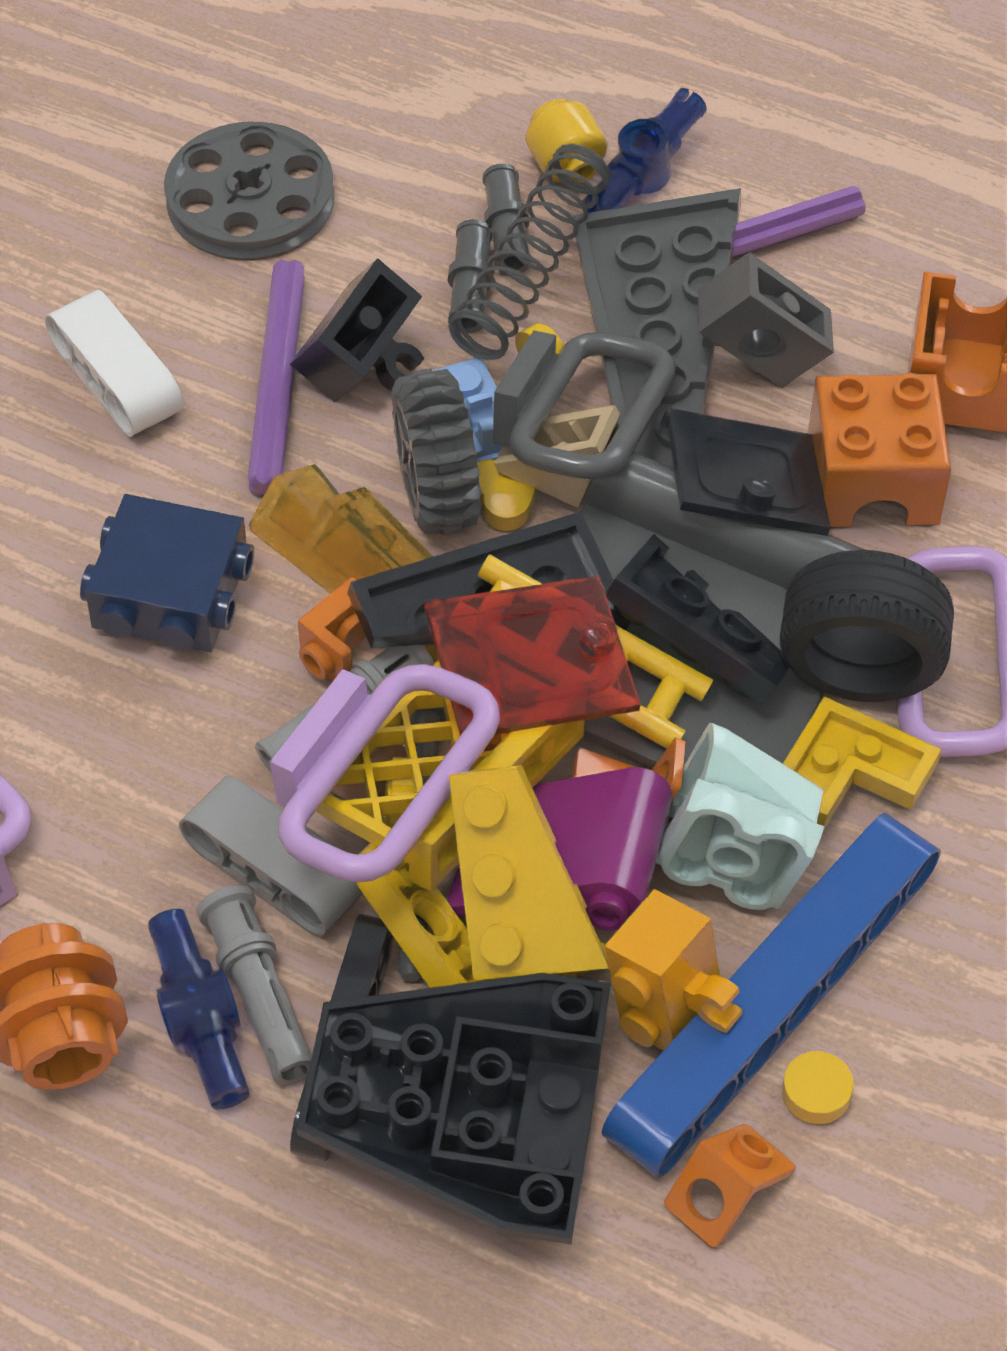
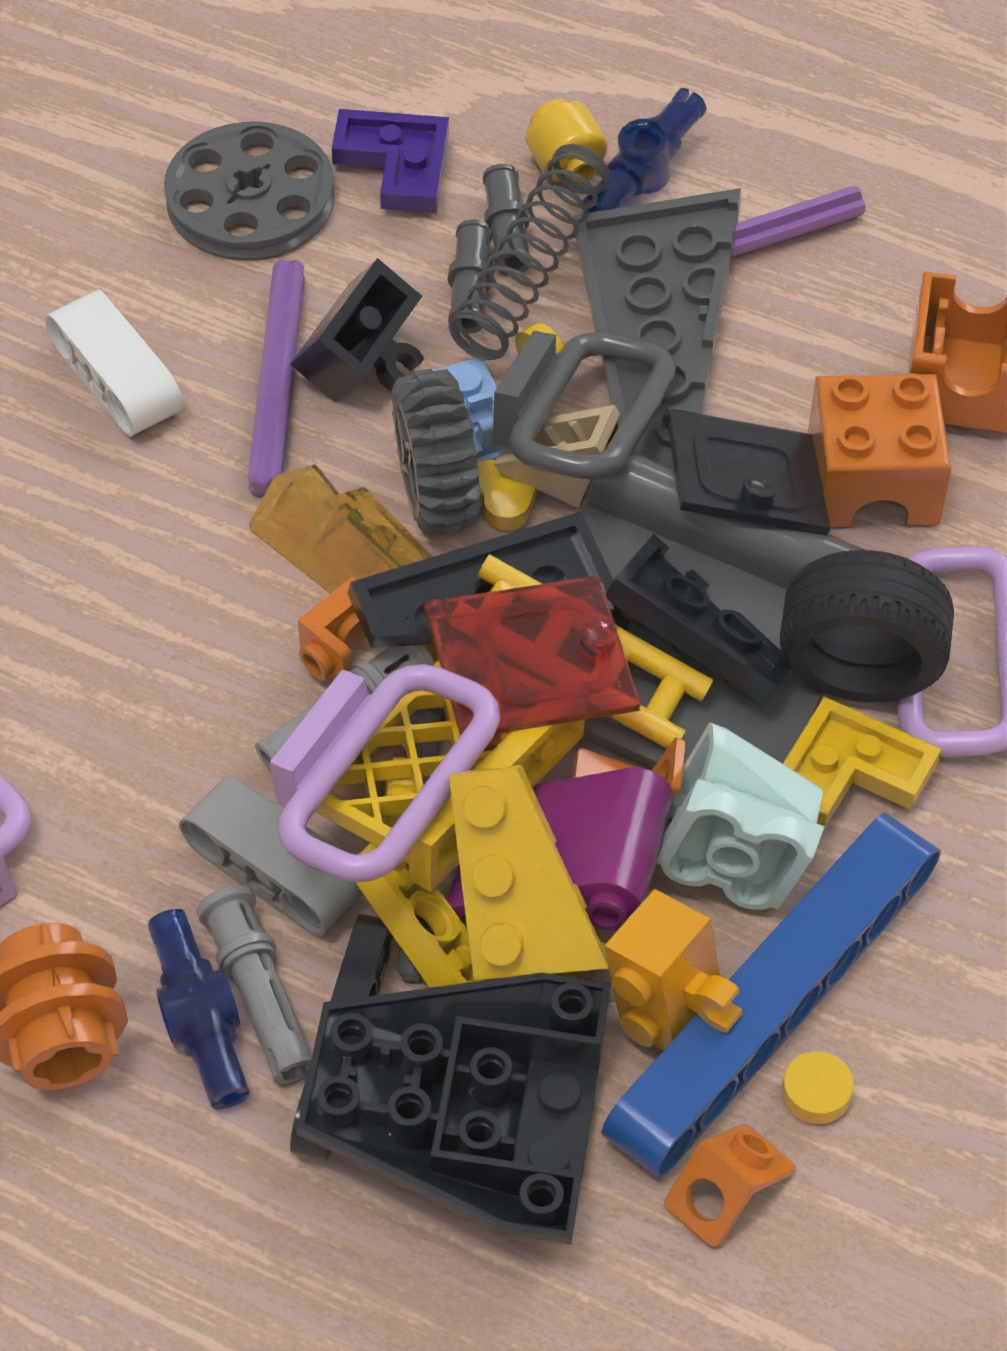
(167, 573): dark blue brick -> none
(404, 145): none -> dark purple plate
(765, 320): dark grey brick -> none

